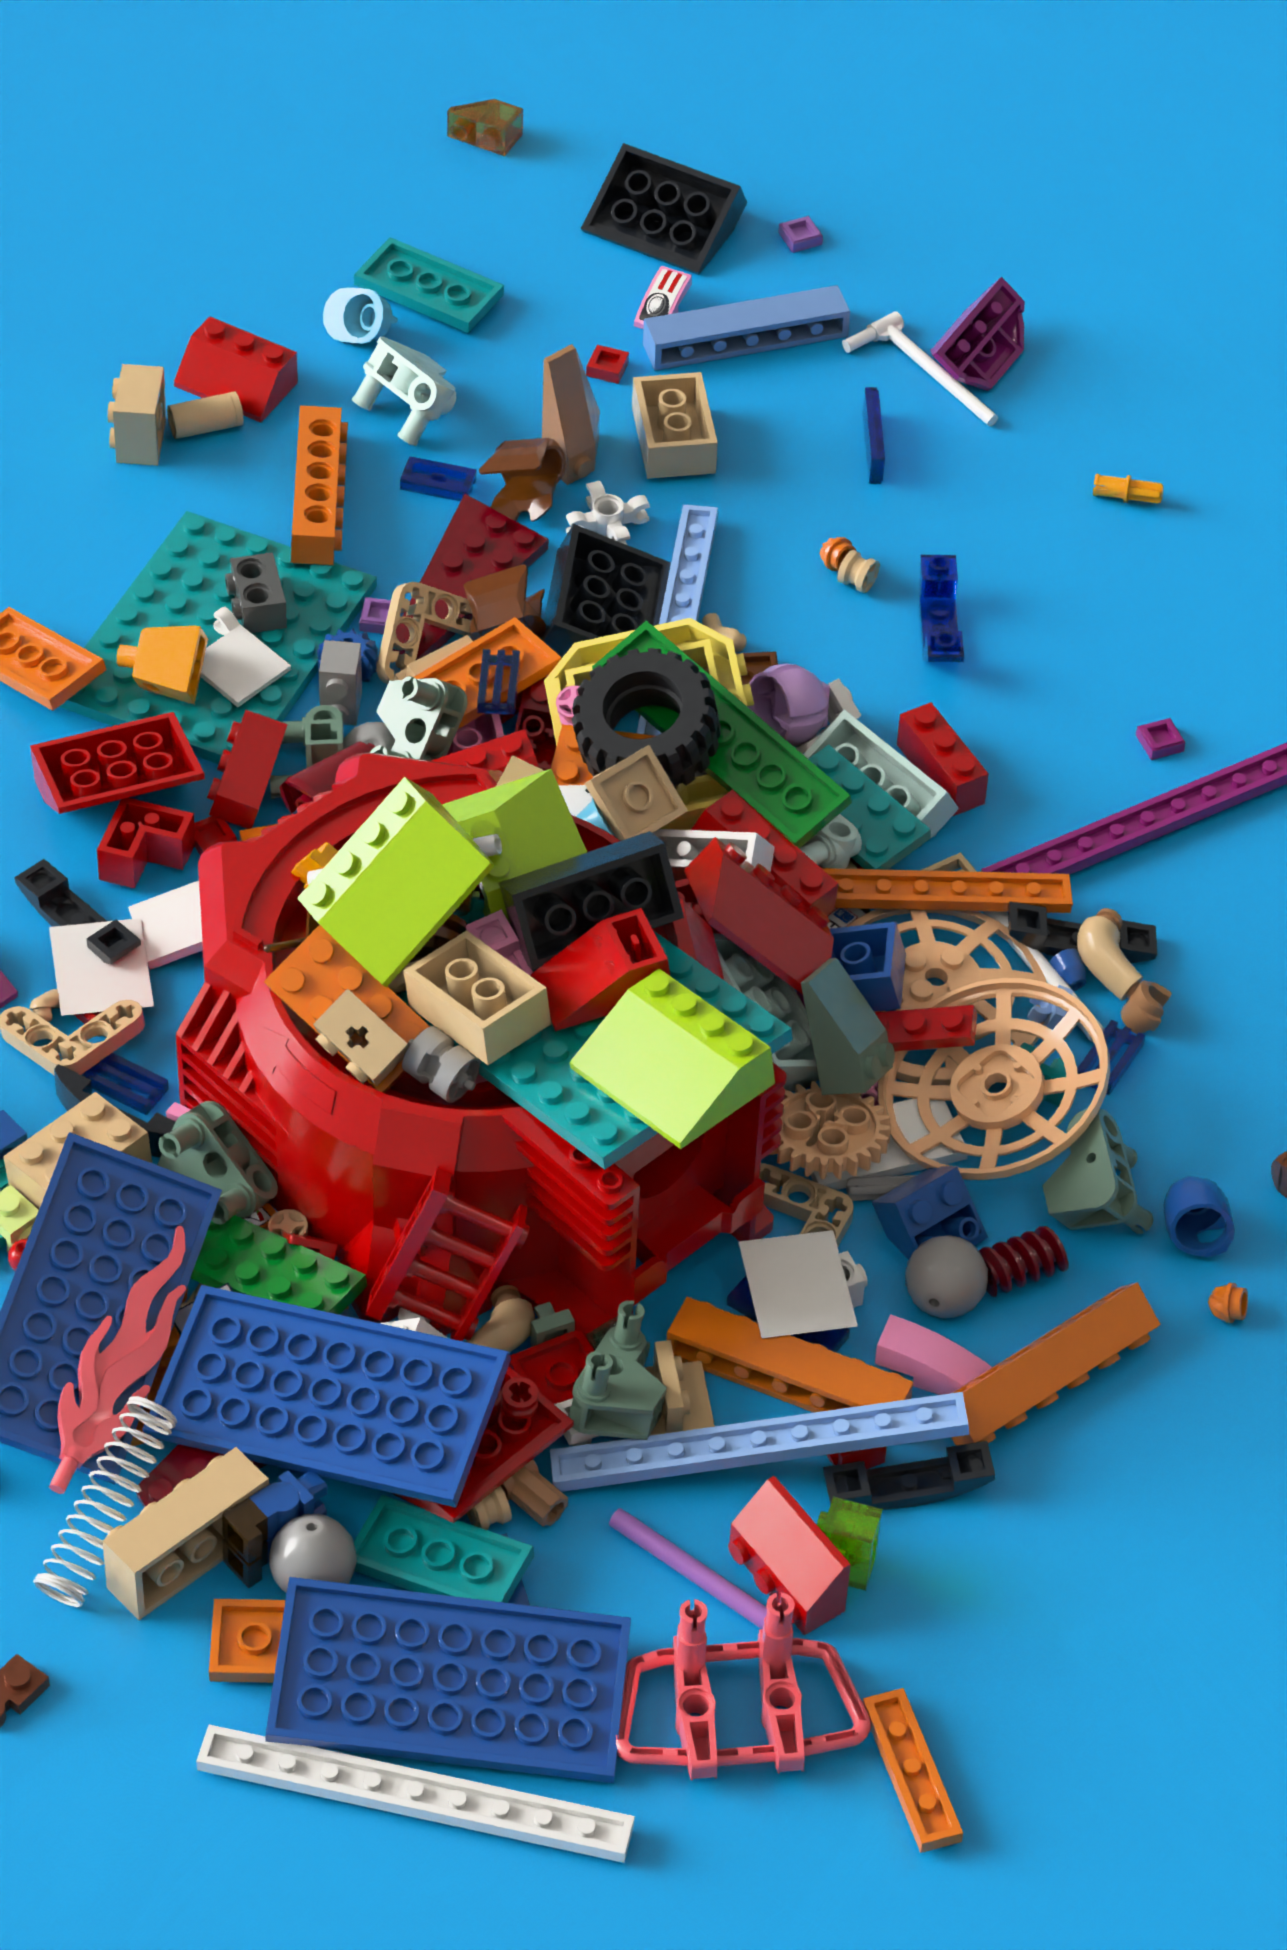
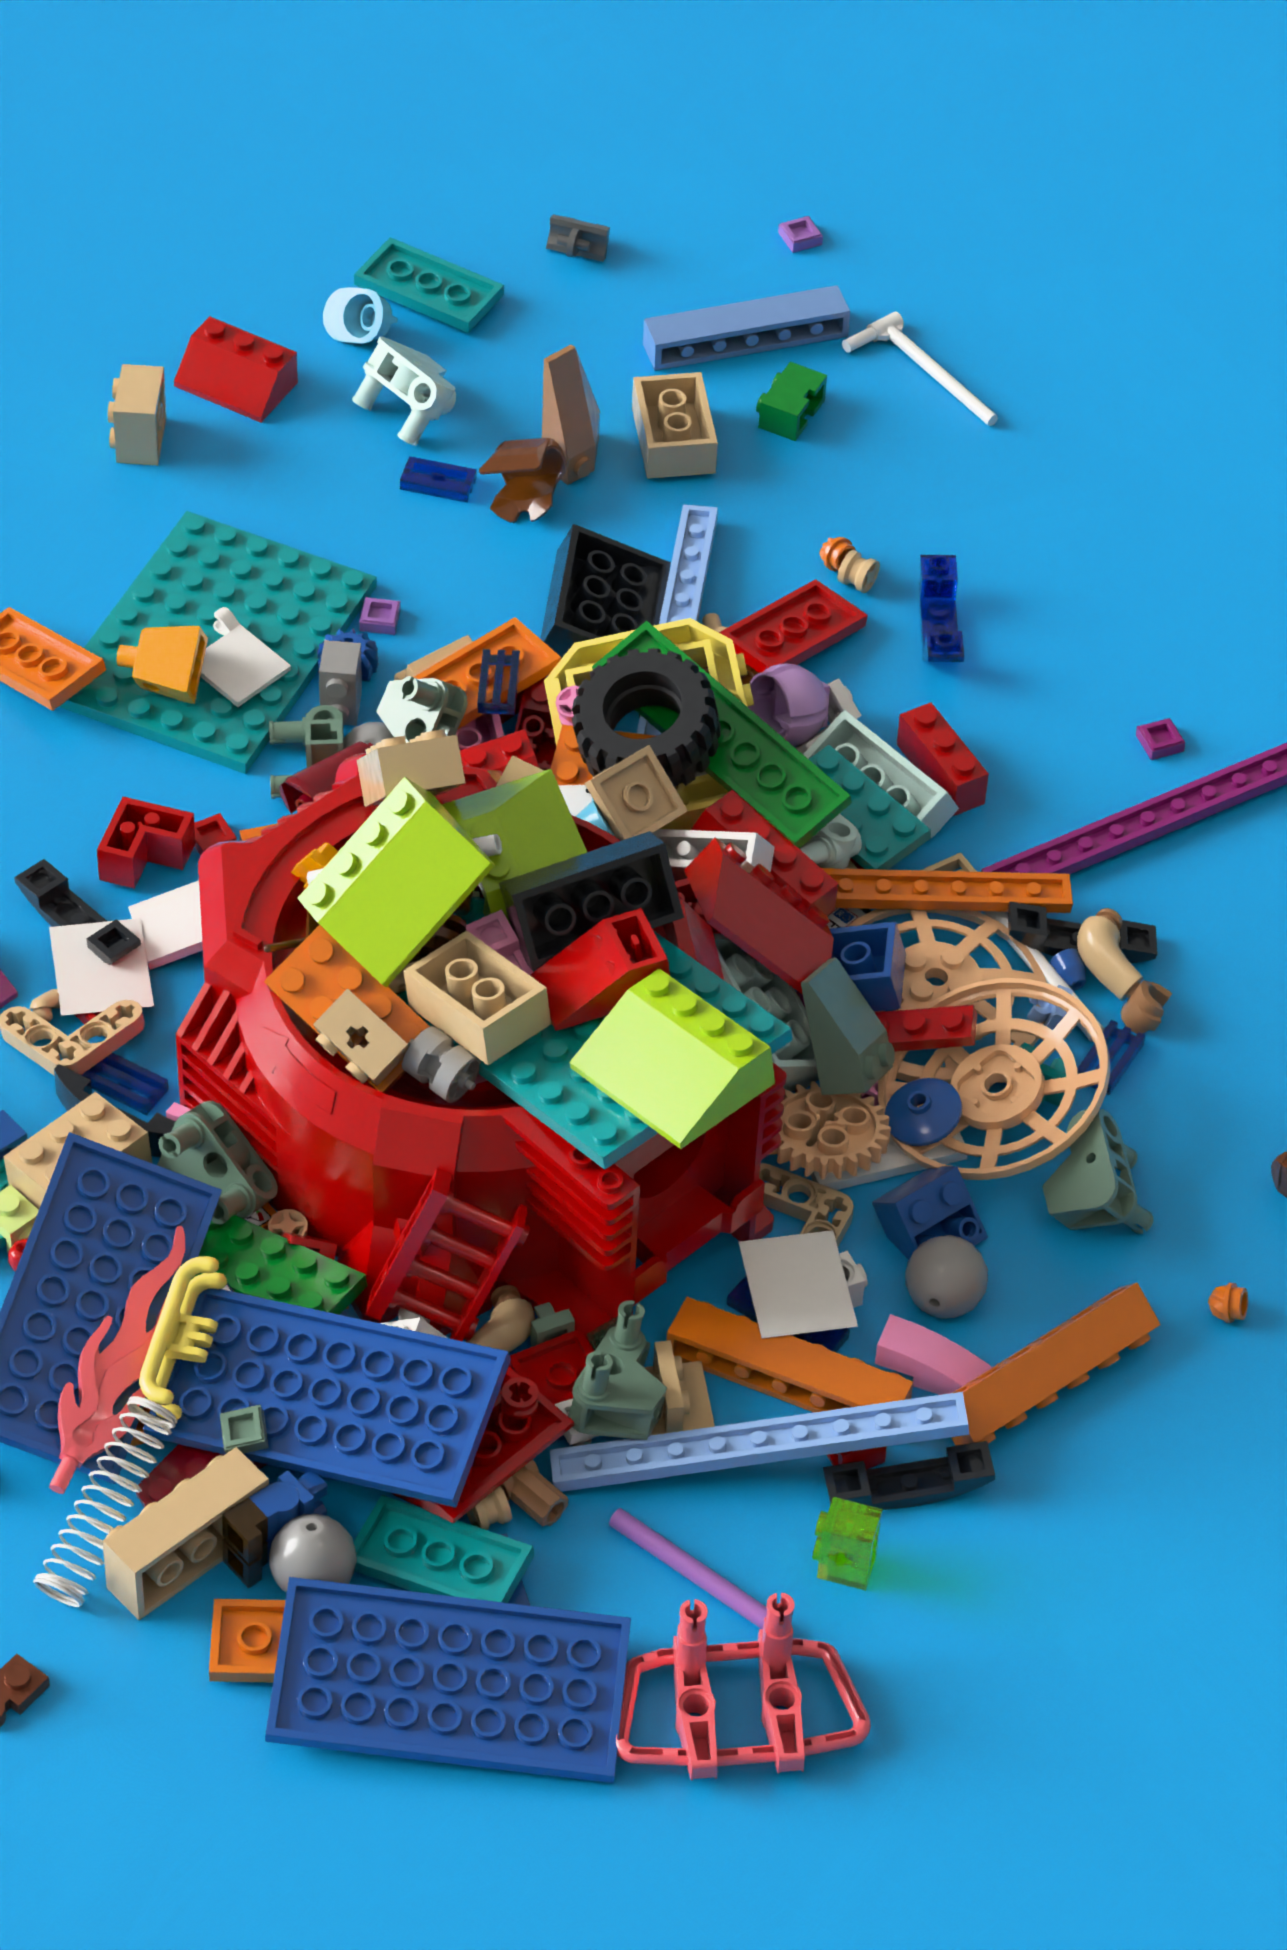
(114, 763): red slope -> none
(180, 1331): none -> light yellow piece
(205, 415): tan pin -> none
(244, 1429): none -> sand green tile
(246, 768): red brick -> none
(257, 593): dark grey brick -> none
(317, 493): orange brick -> none
(416, 1793): white plate -> none
(422, 612): tan beam -> none
(427, 760): none -> tan brick
(473, 546): dark red wing -> none
(486, 125): clear orange slope -> none
(502, 597): reddish brown piece -> none
(578, 238): none -> dark grey hips
(607, 364): red tile -> none
(609, 513): white pin -> none
(663, 294): slope -> none
(665, 209): black slope -> none
(790, 1556): slope -> none
(791, 397): none -> green brick
(795, 627): none -> red plate
(873, 435): clear blue tile -> none
(873, 1187): light grey axle -> none
(912, 1771): orange plate -> none
(928, 1122): none -> blue dish
(984, 338): magenta wedge -> none
(1023, 1256): dark red piece -> none
(1128, 489): light orange axle -> none
(1194, 1207): blue piece -> none

